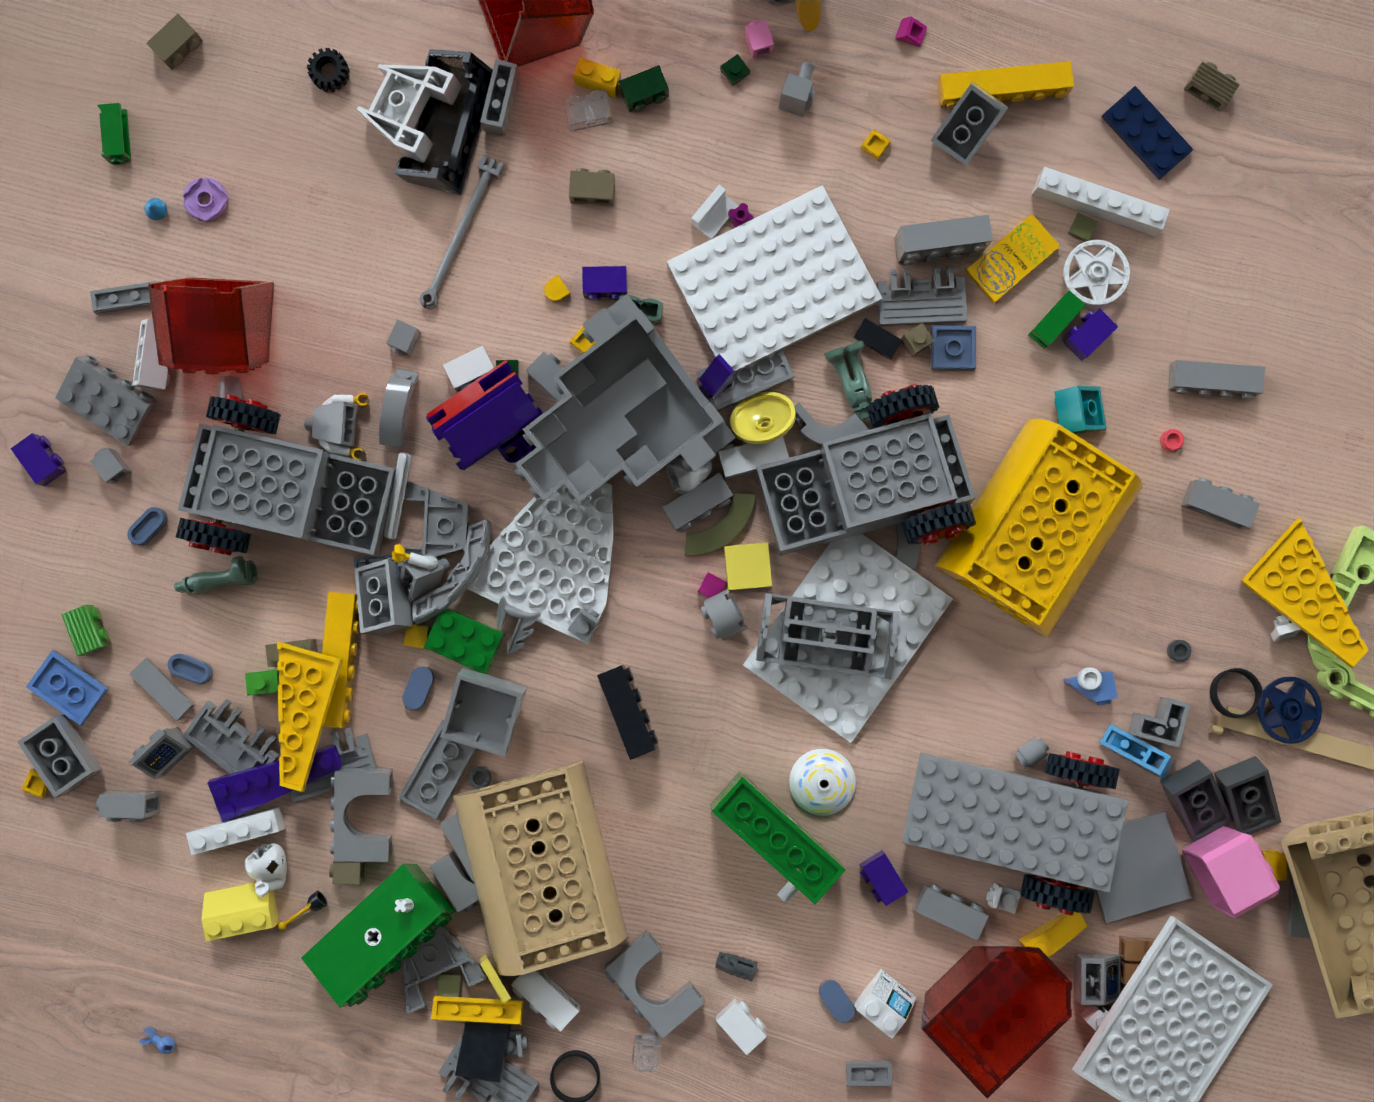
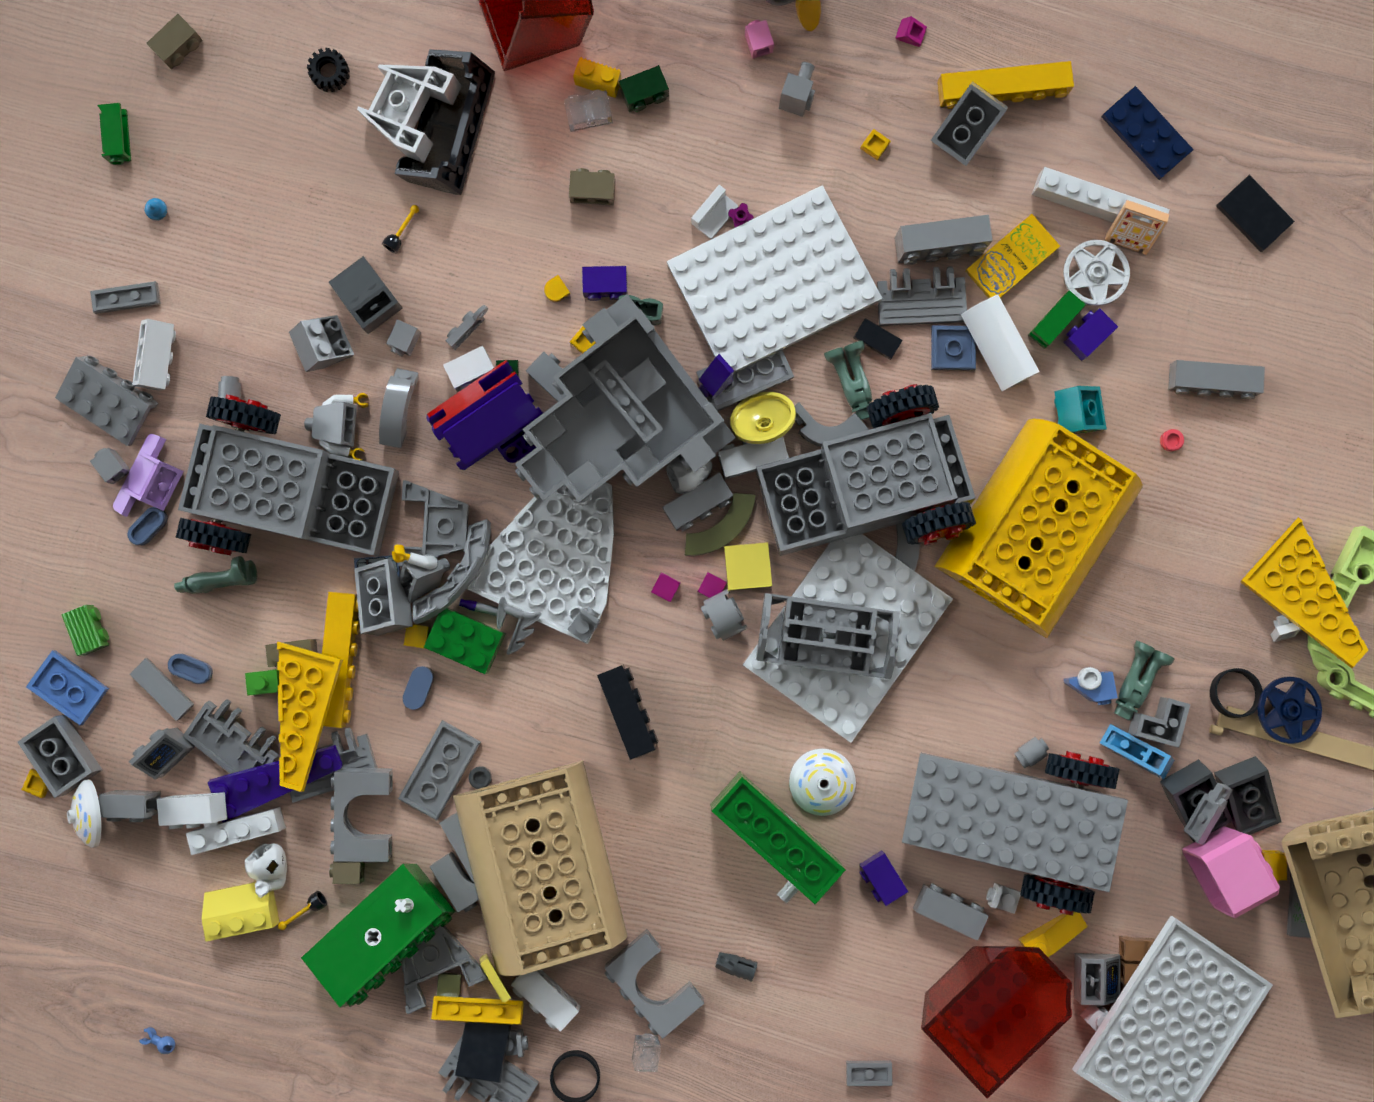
(39, 459): dark purple brick -> none
(86, 814): none -> white dish
(148, 479): none -> lavender plate
(192, 810): none -> white brick
(212, 324): clear red windscreen -> none
(217, 204): lavender tile -> none
(320, 342): none -> light grey slope
(365, 295): none -> dark grey slope
(393, 242): none -> hinge
(397, 496): white axle -> none
(470, 323): none -> light grey hinge
(475, 606): none -> piece
(483, 712): light grey container -> none
(488, 171): light grey hinge -> none
(500, 97): light grey brick -> none
(625, 401): none -> light grey plate
(665, 587): none -> dark pink slope
(735, 69): dark green plate -> none
(741, 1025): white brick -> none
(836, 1001): sand blue tile -> none
(885, 1003): white slope -> none
(917, 340): dark tan brick -> none
(999, 342): none -> white brick
(1082, 227): olive tile -> none
(1133, 690): none -> sand green piece
(1136, 233): none -> light nougat container
(1145, 870): light grey tile -> none
(1179, 650): dark grey tile -> none
(1207, 813): none -> light grey hinge
(1212, 86): dark tan brick -> none
(1220, 503): light grey brick -> none
(1255, 213): none -> black tile

